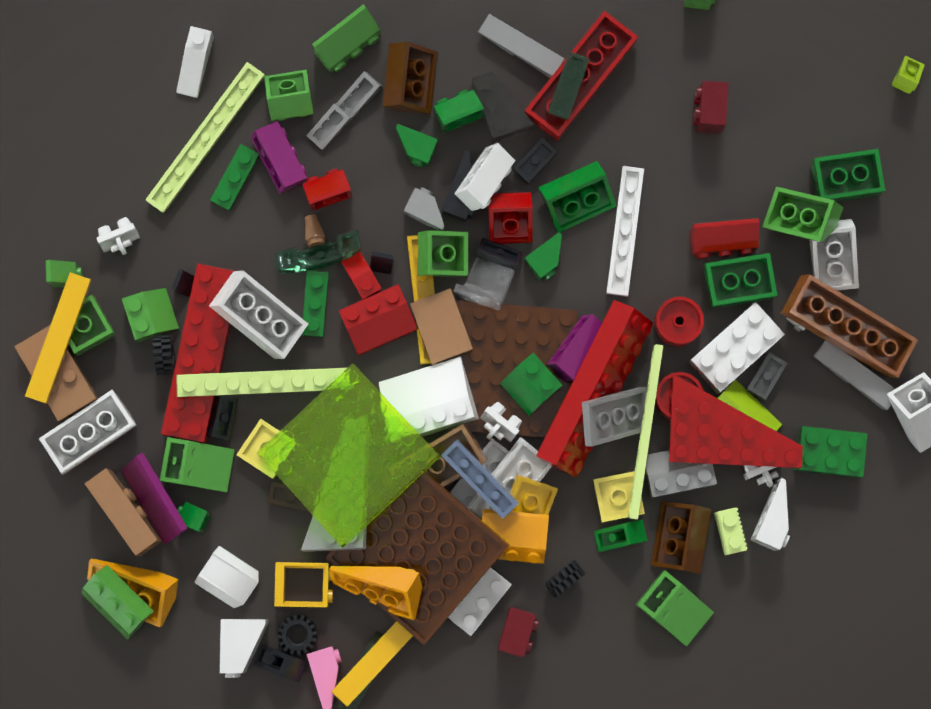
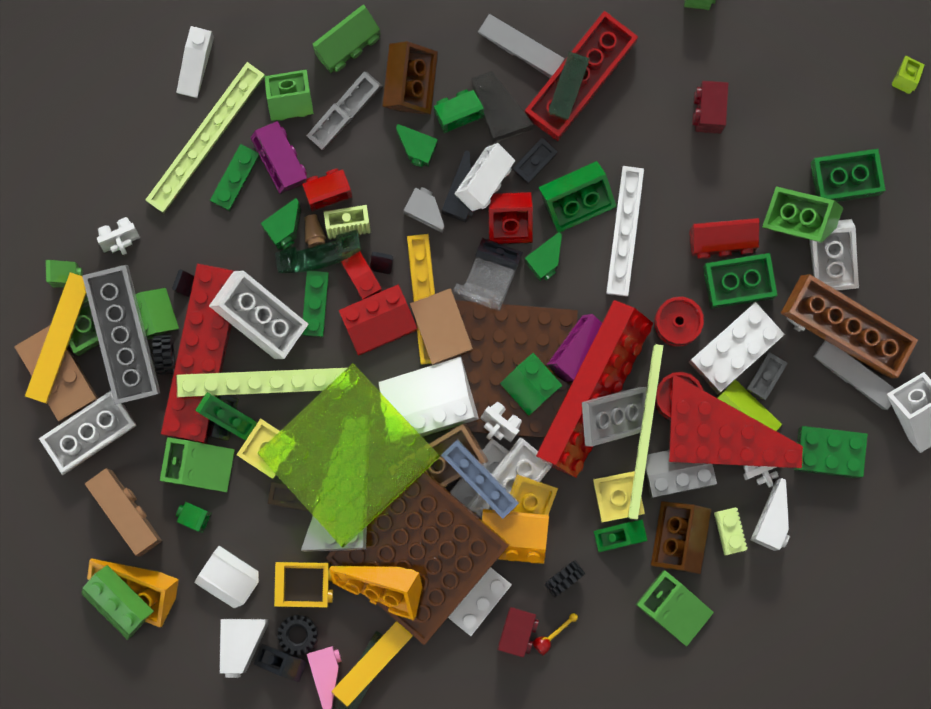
(121, 334): none -> light grey brick
(154, 498): magenta tile -> none
(226, 416): none -> green plate
(283, 225): none -> green slope
(347, 220): none -> yellowish green brick
(443, 253): bright green brick -> none
(543, 643): none -> hinge

